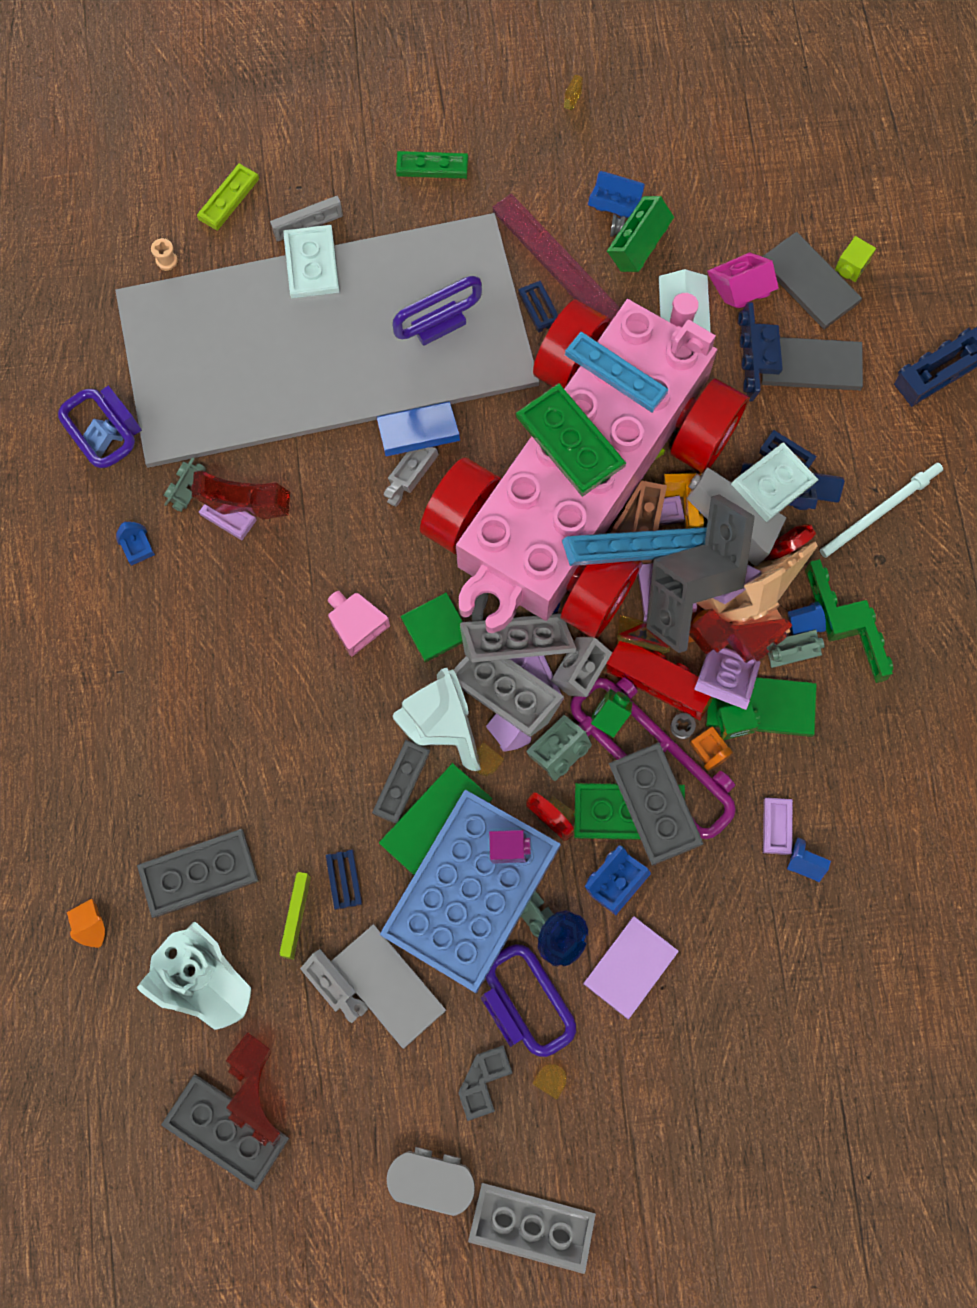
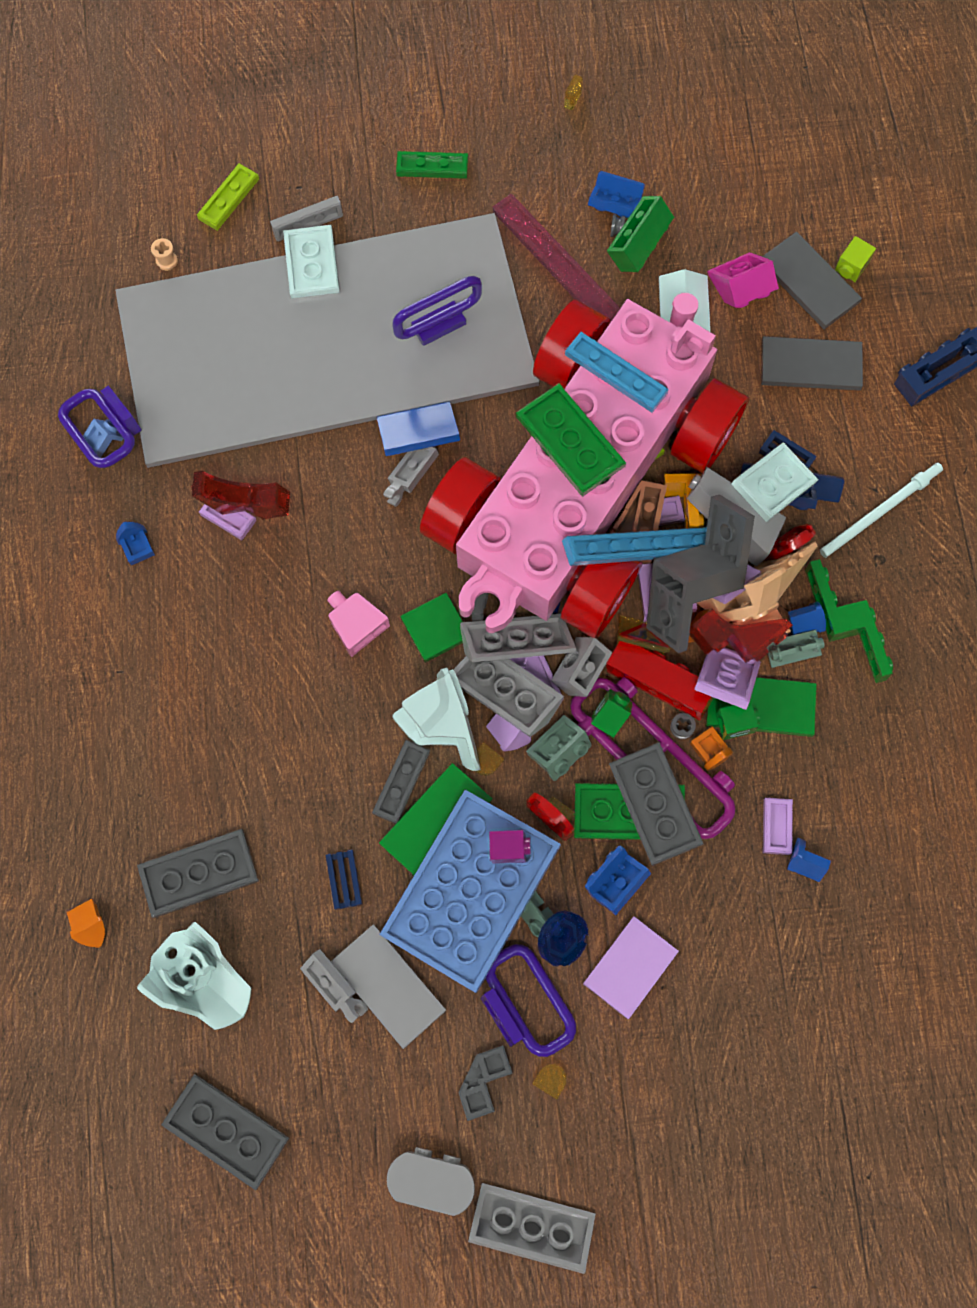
(179, 493): sand green hinge -> none
(245, 1109): clear red arch -> none
(295, 915): lime tile -> none
(547, 323): dark blue tile -> none
(760, 350): dark blue bracket -> none

